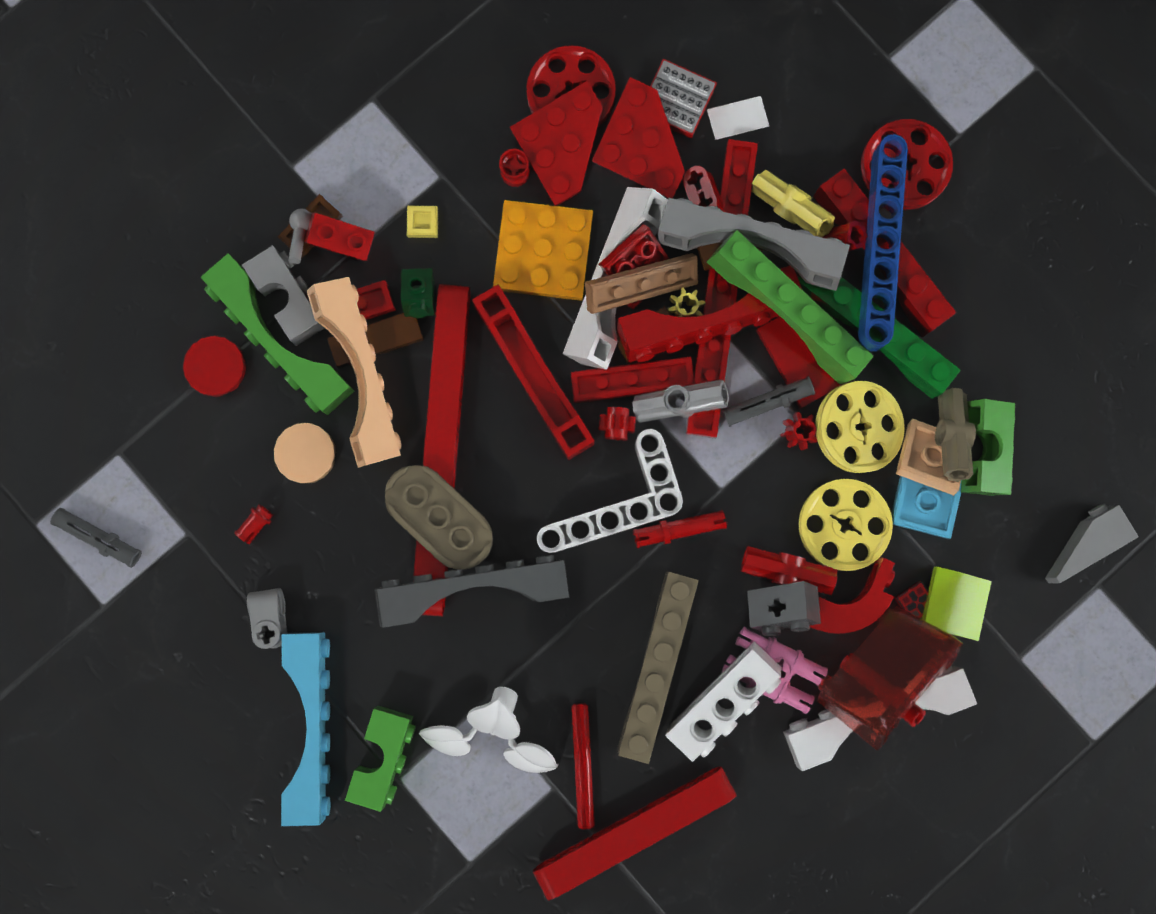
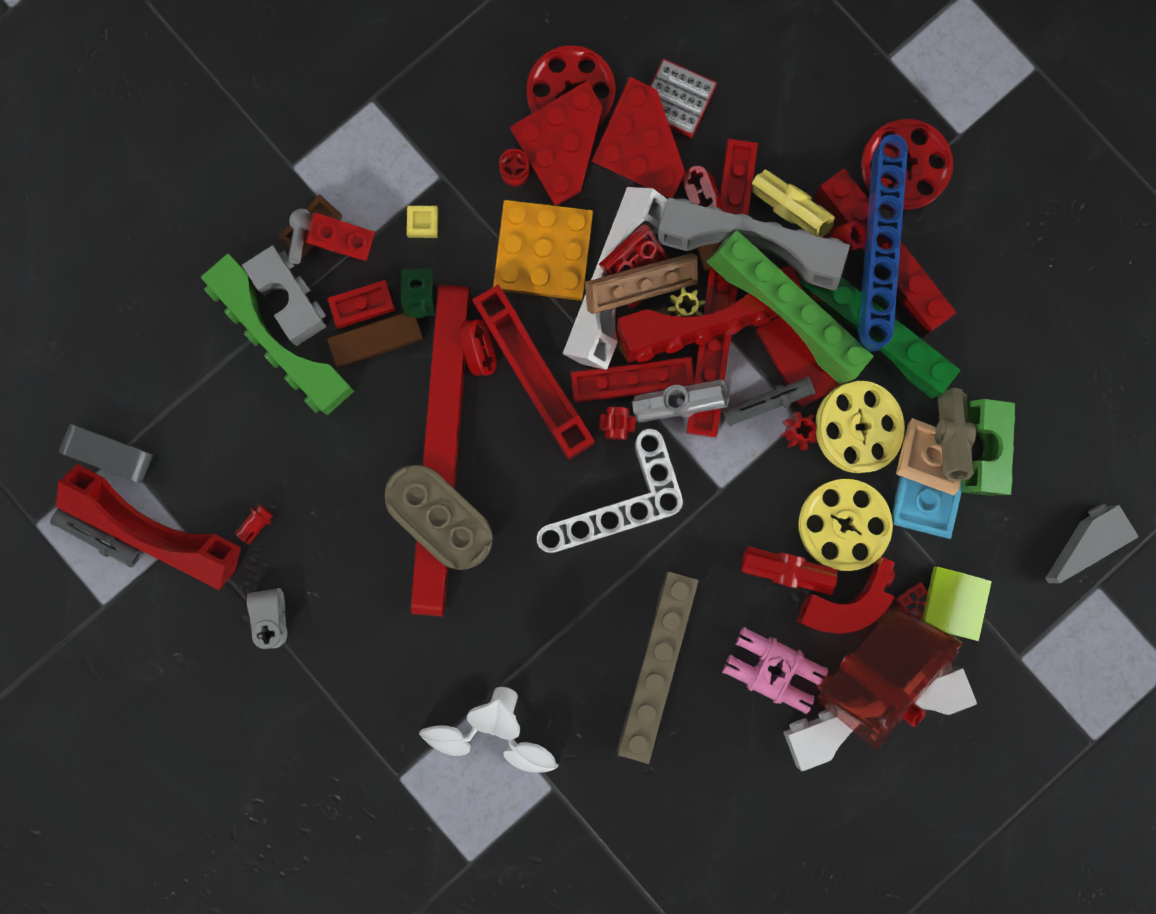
(98, 504): none -> red arch
(105, 453): none -> dark grey beam
(214, 366): red tile -> none
(304, 453): light nougat tile -> none
(305, 797): medium azure arch -> none
(337, 310): light nougat arch -> none
(374, 786): bright green arch -> none
(407, 602): dark grey arch -> none
(477, 347): none -> red beam
(583, 767): red axle -> none
(634, 833): red beam -> none
(681, 528): red pin -> none
(738, 117): white sticker -> none
(751, 663): white brick -> none
(784, 608): dark grey brick -> none

